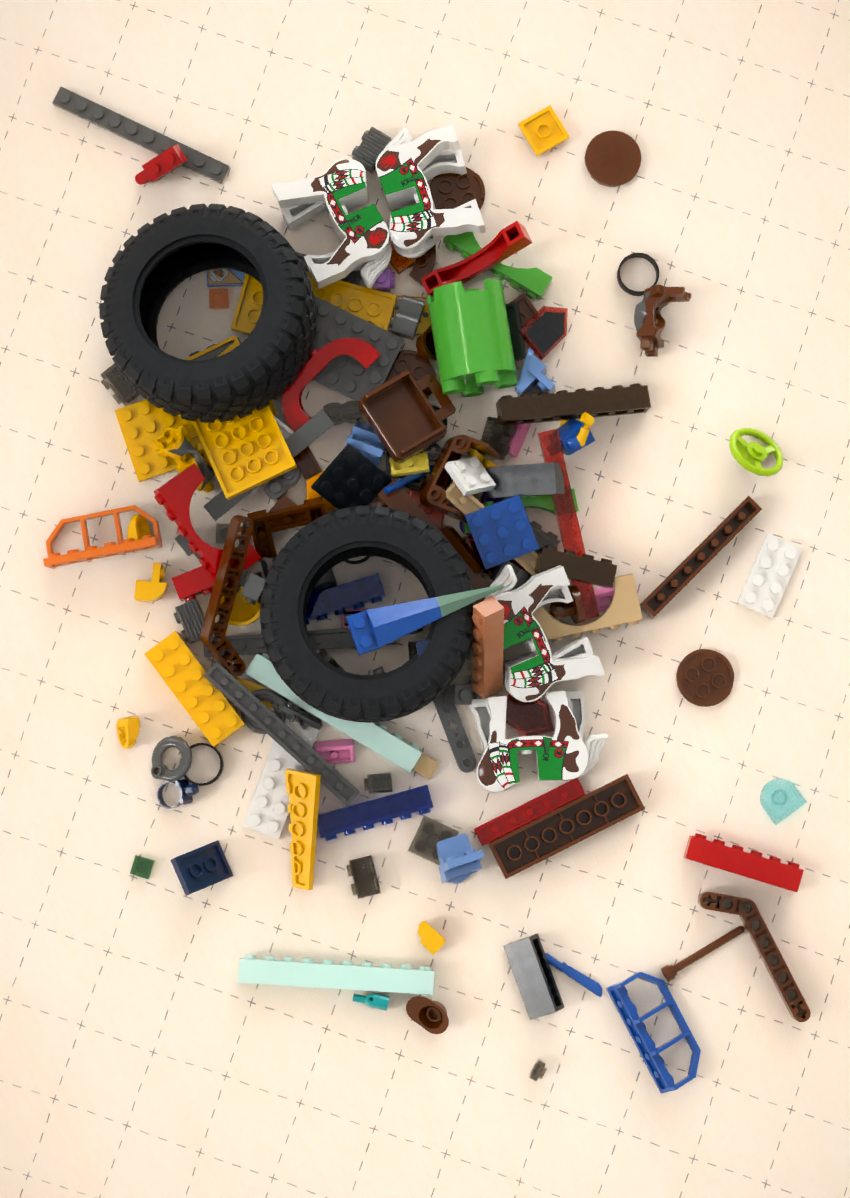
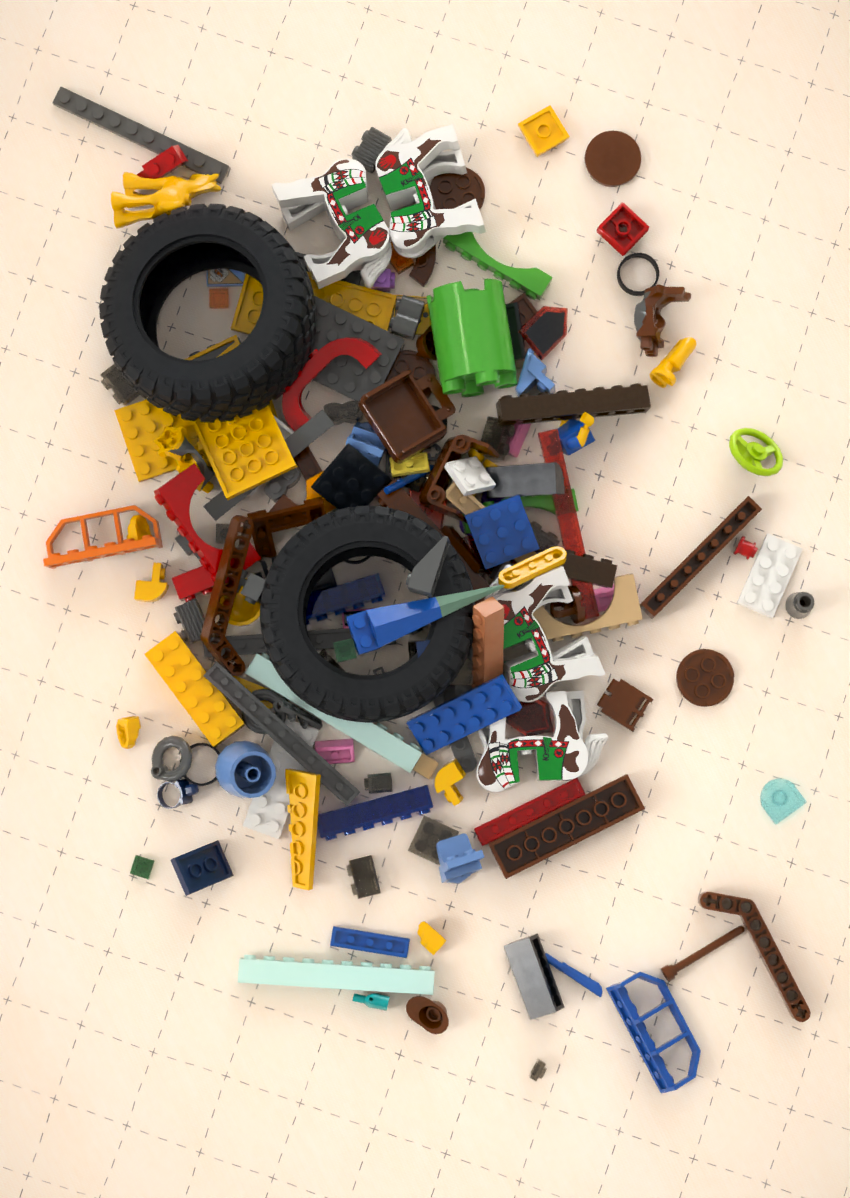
(172, 194): none -> yellow animal
(245, 769): none -> medium blue piece
(345, 650): none -> clear green plate
(369, 942): none -> blue tile
(427, 571): none -> dark grey slope
(445, 780): none -> yellow brick
(464, 714): none -> blue plate
(505, 244): red arch -> none
(532, 567): none -> yellow plate
(622, 241): none -> red brick
(623, 703): none -> reddish brown plate
(673, 362): none -> yellow piece
(742, 863): red brick -> none
(746, 548): none -> red brick
(793, 605): none -> dark grey plant

